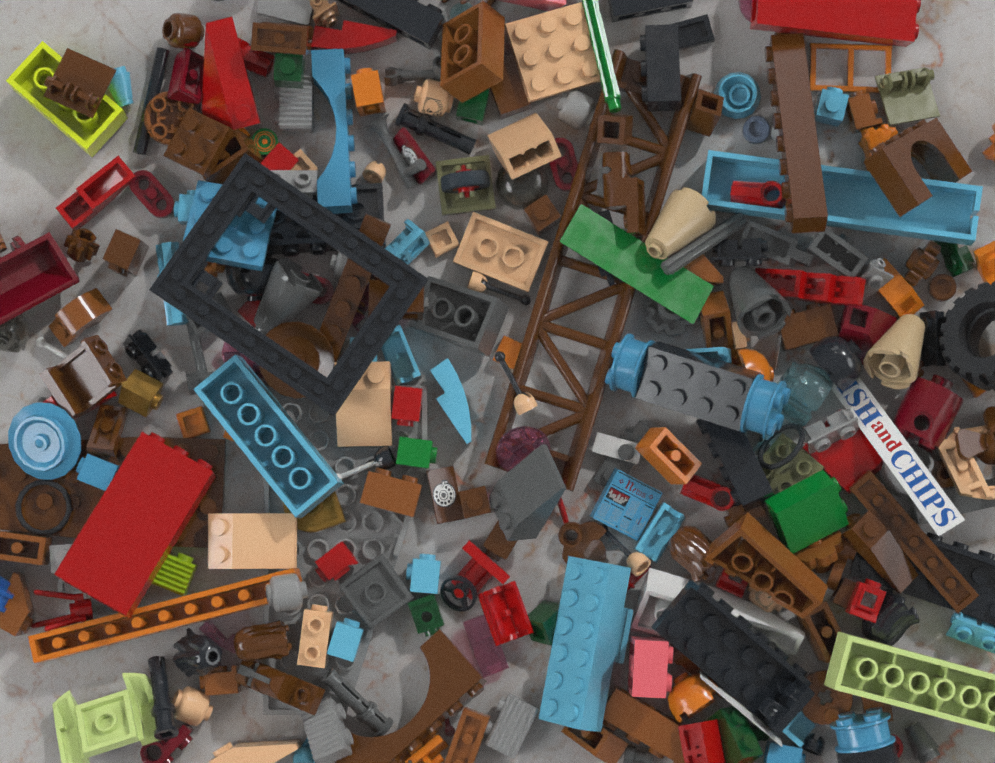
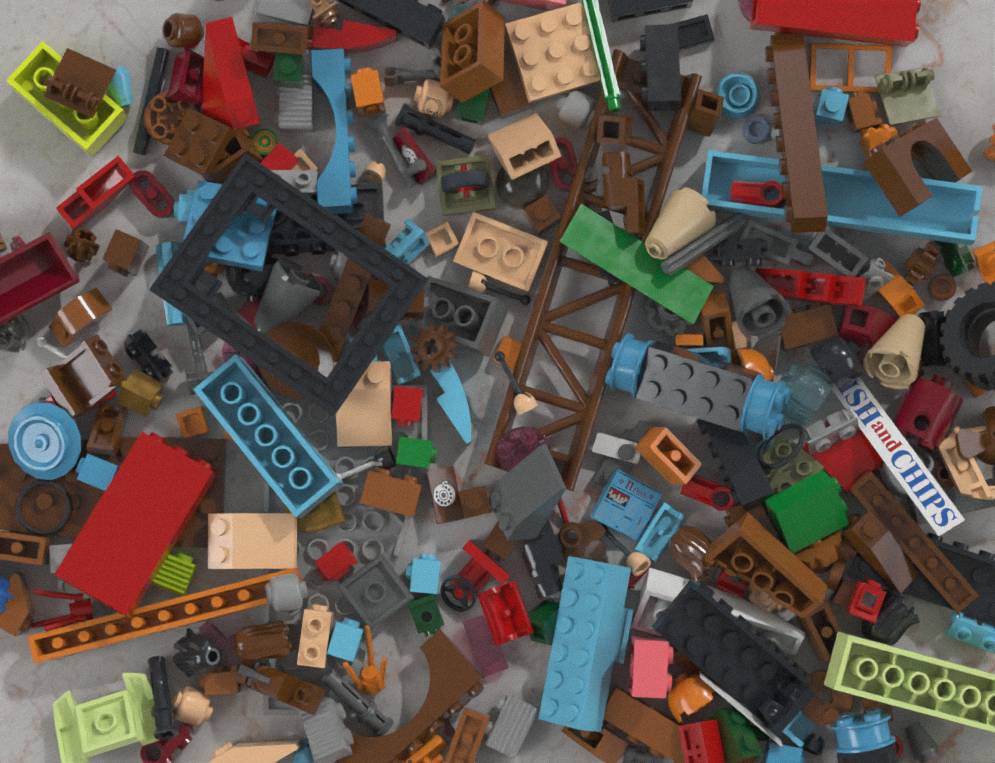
(370, 679): none -> orange plant
(428, 356): none -> reddish brown gear
(540, 561): none -> black plate
(688, 340): none -> orange tile

